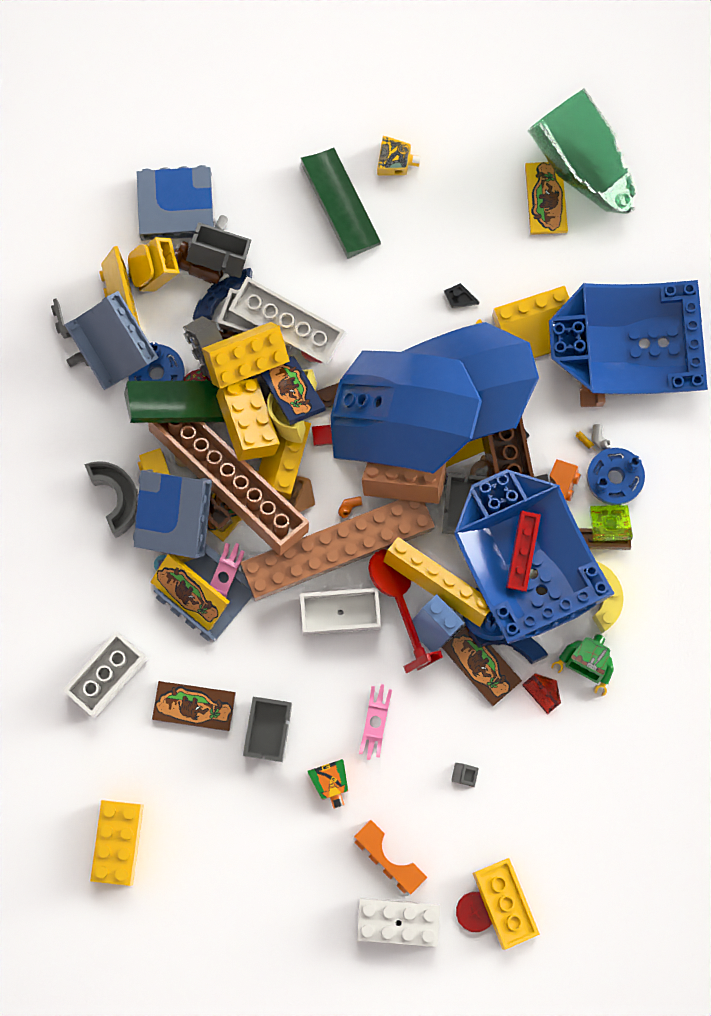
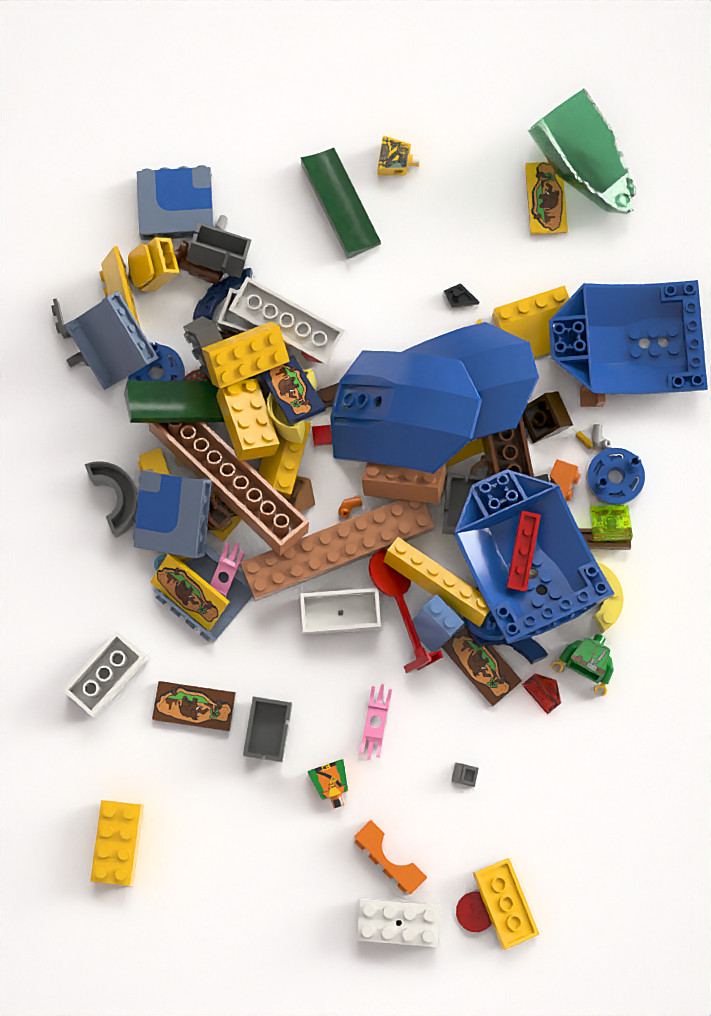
(546, 417): none -> dark brown slope

